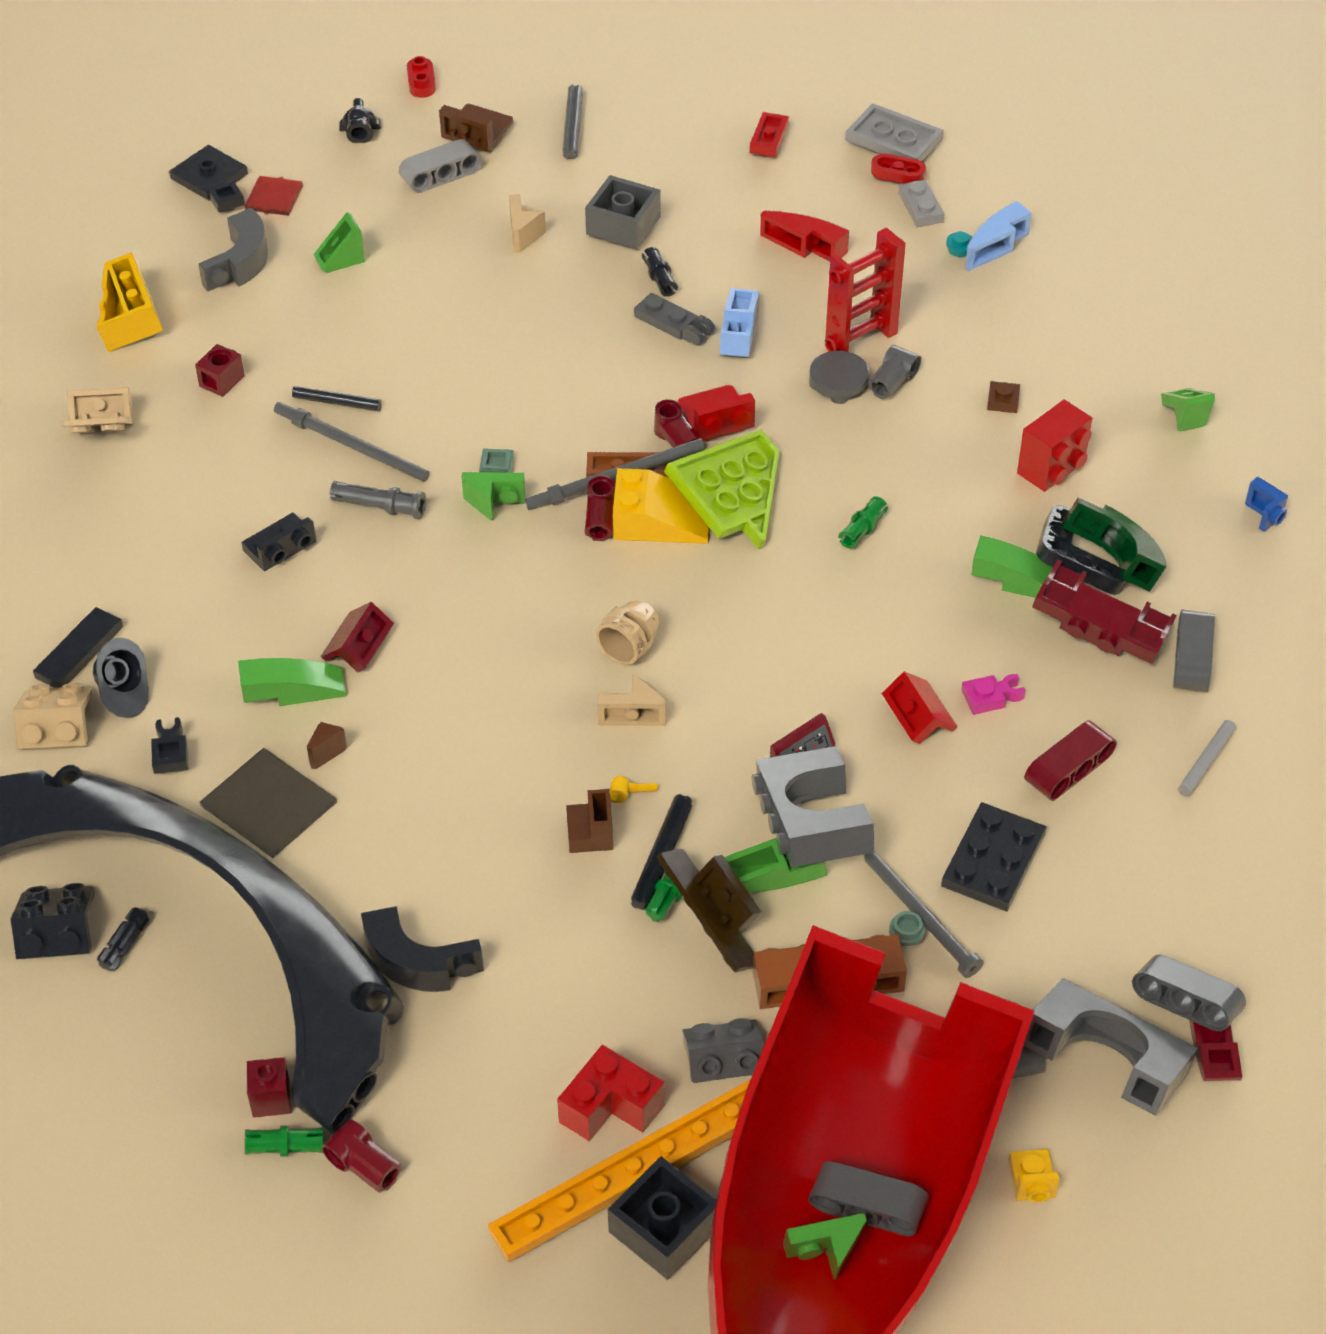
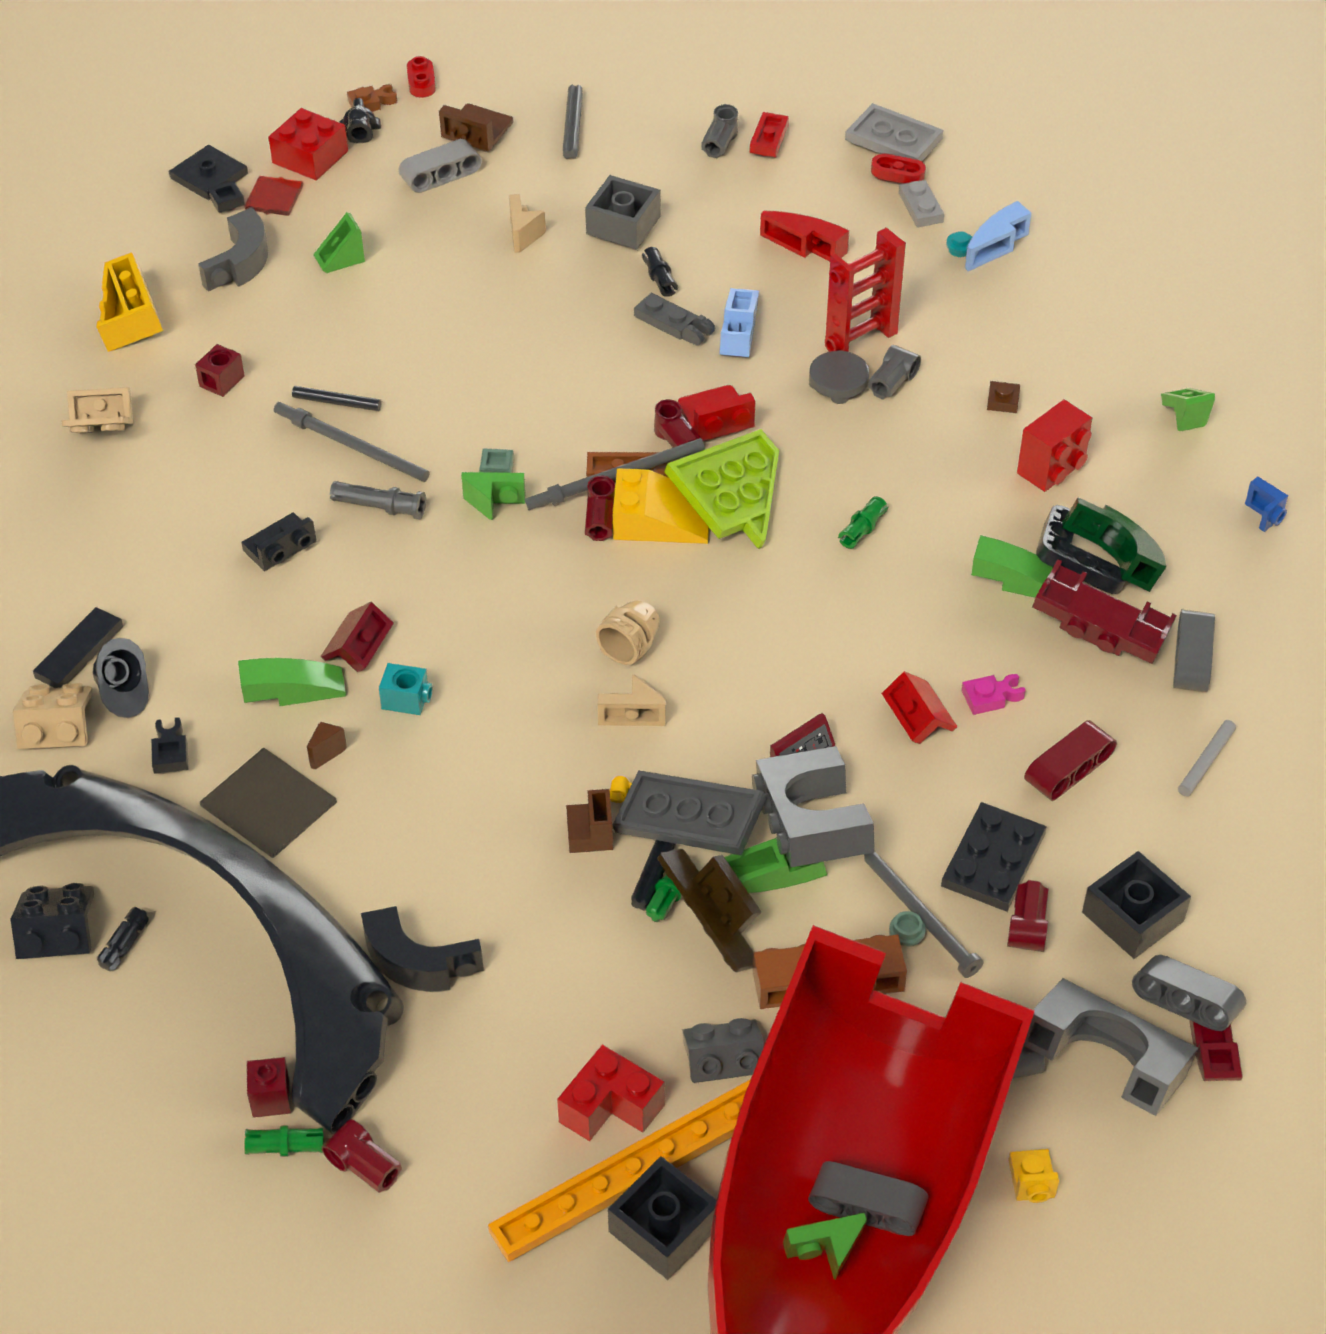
(308, 144): none -> red brick
(373, 98): none -> dark orange plate
(404, 689): none -> teal brick
(689, 812): none -> dark grey tile
(721, 131): none -> dark grey piece
(1028, 923): none -> dark red piece
(1136, 904): none -> black brick

